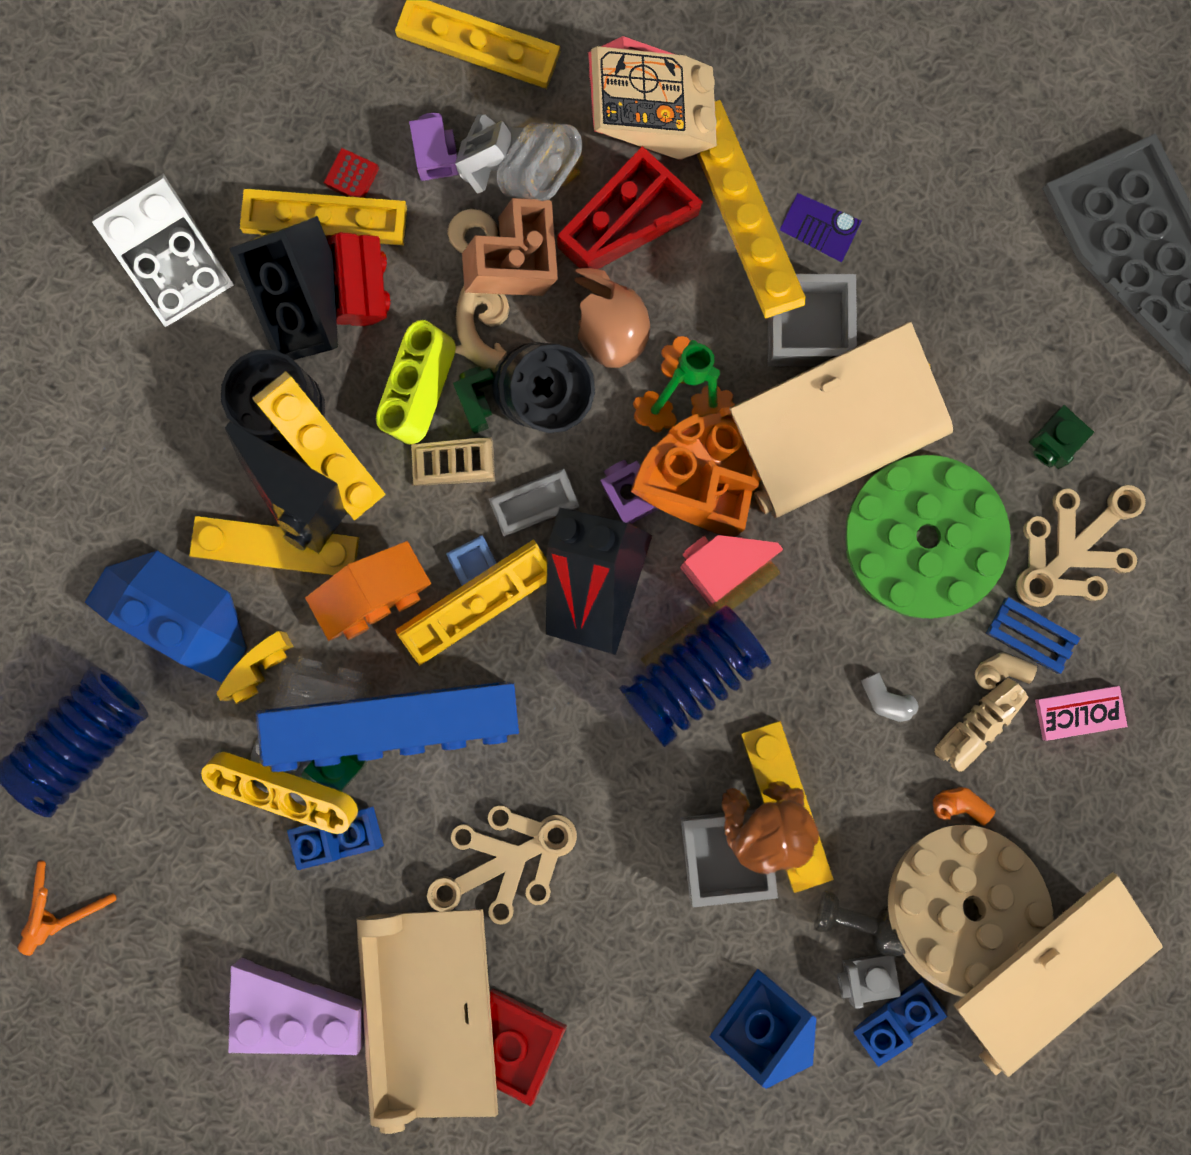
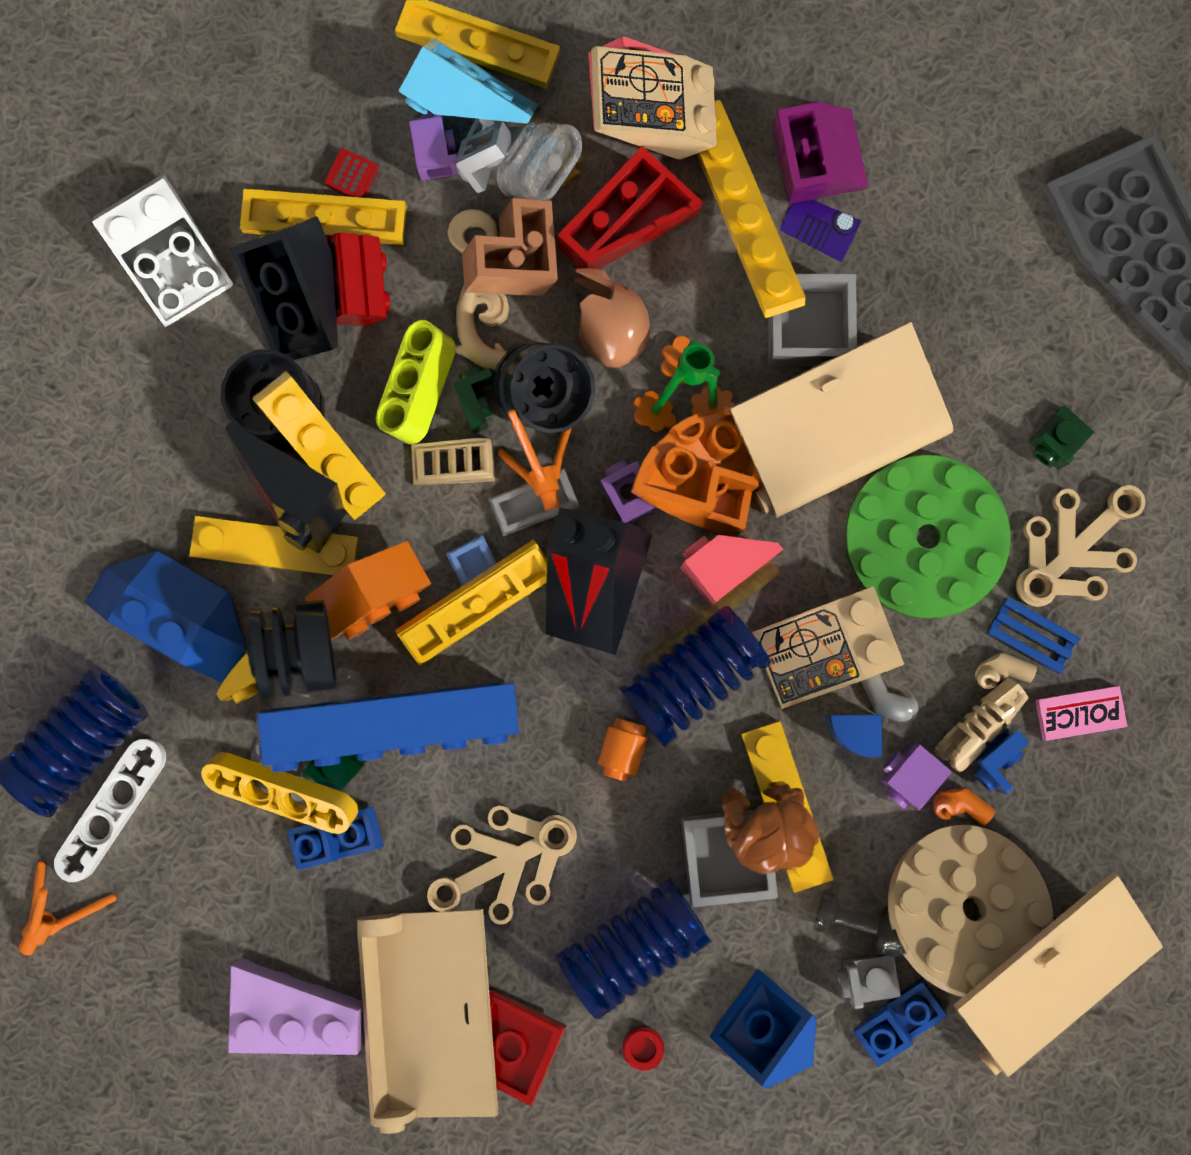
(108, 807): none -> white beam
(291, 649): none -> black wheel
(459, 88): none -> medium azure slope
(541, 479): none -> orange plant
(622, 749): none -> orange brick
(643, 1048): none -> red tile
(657, 948): none -> clear blue piece
(818, 151): none -> magenta slope
(829, 648): none -> tan slope
(857, 733): none -> blue brick
(913, 776): none -> medium lavender brick
(1000, 753): none -> blue bracket

